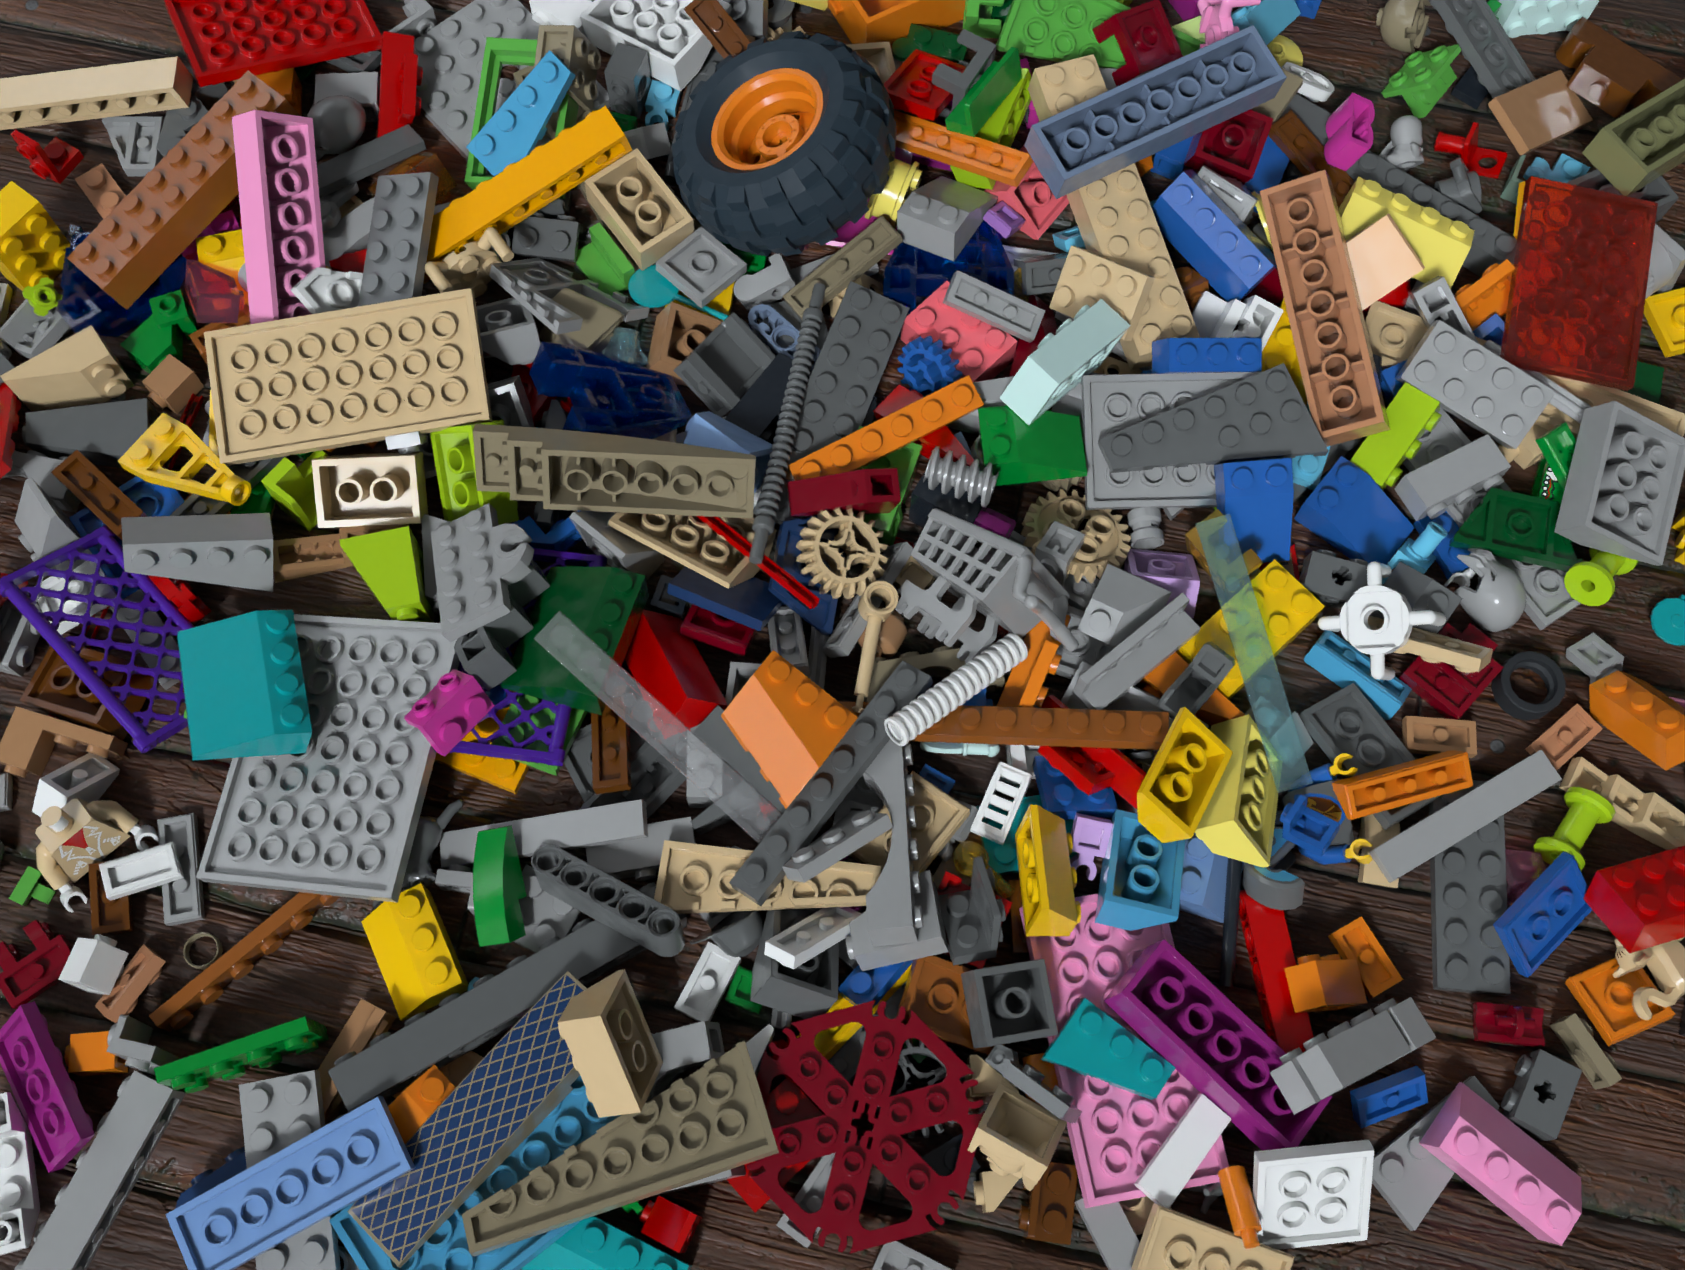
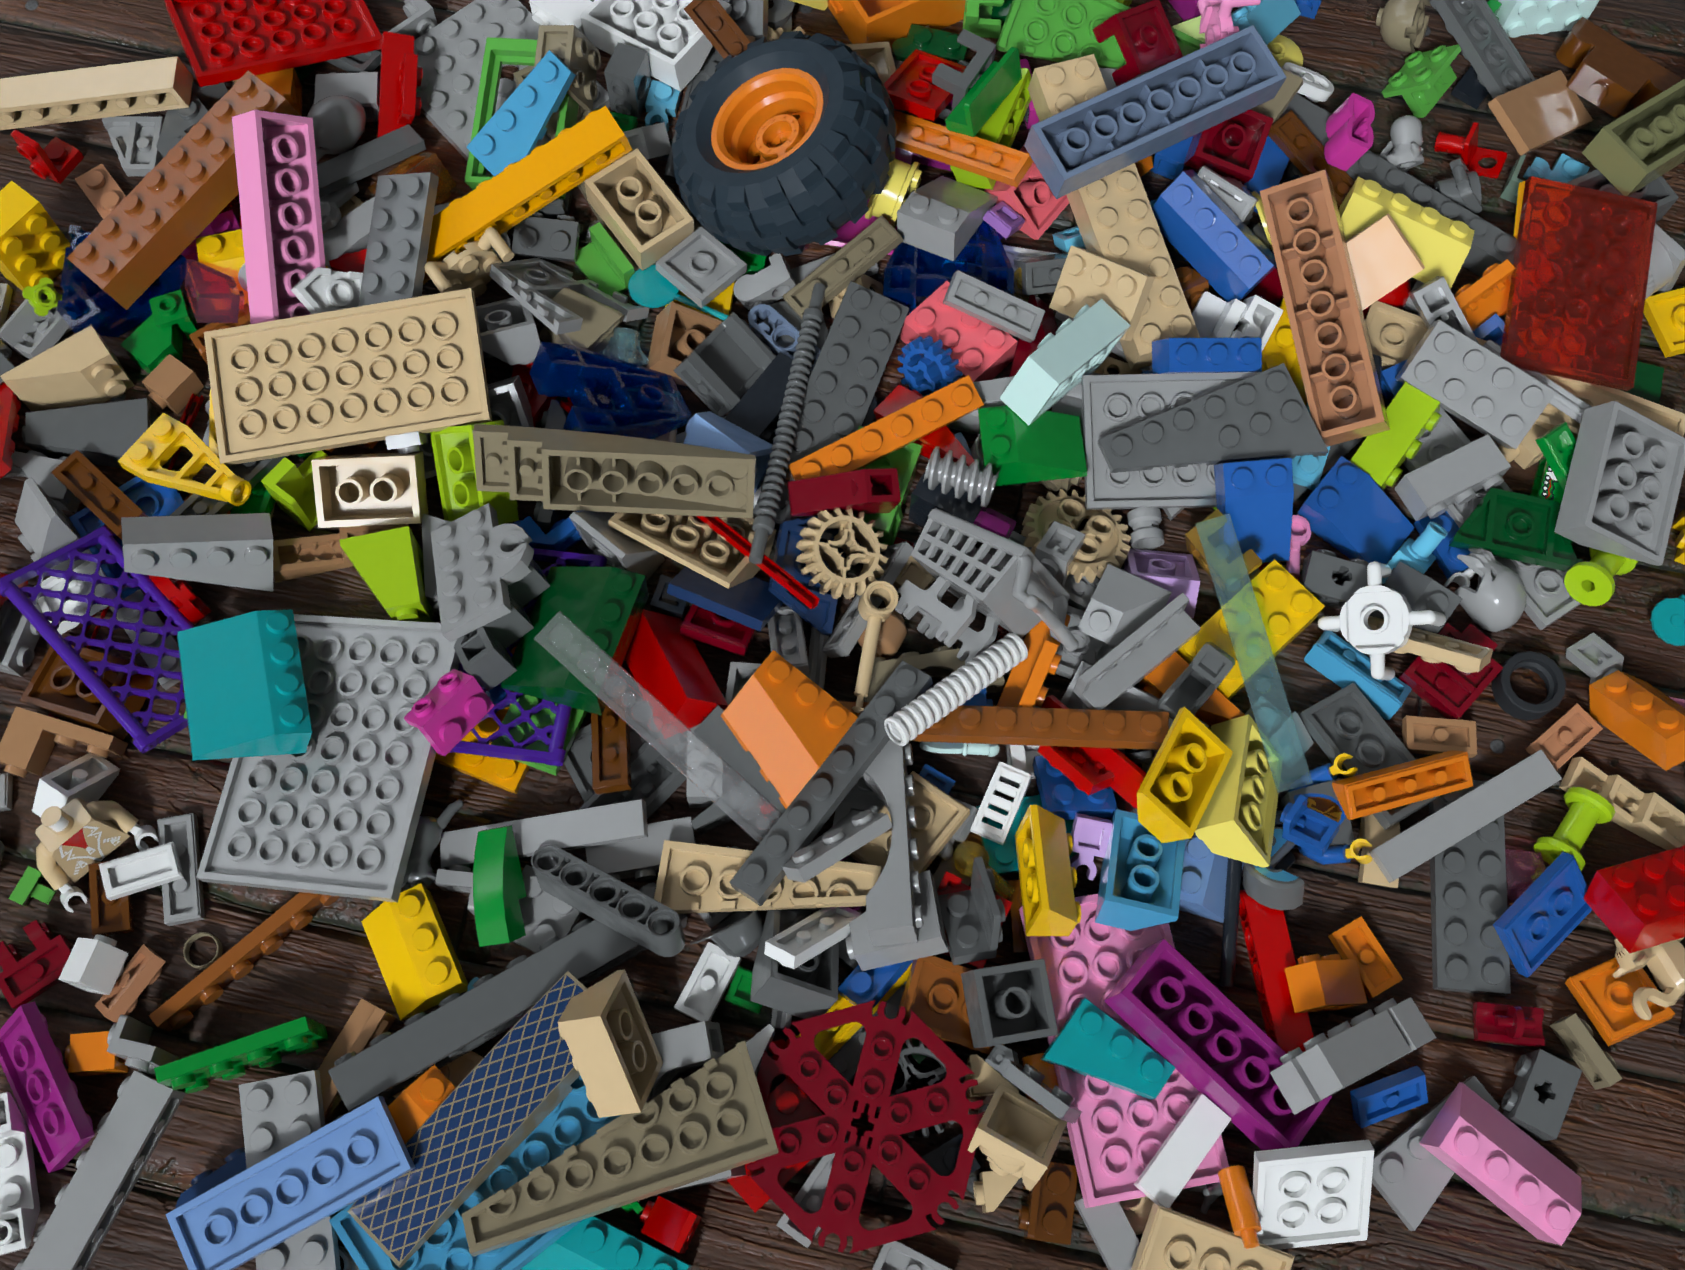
(1299, 536): none -> bright pink plate

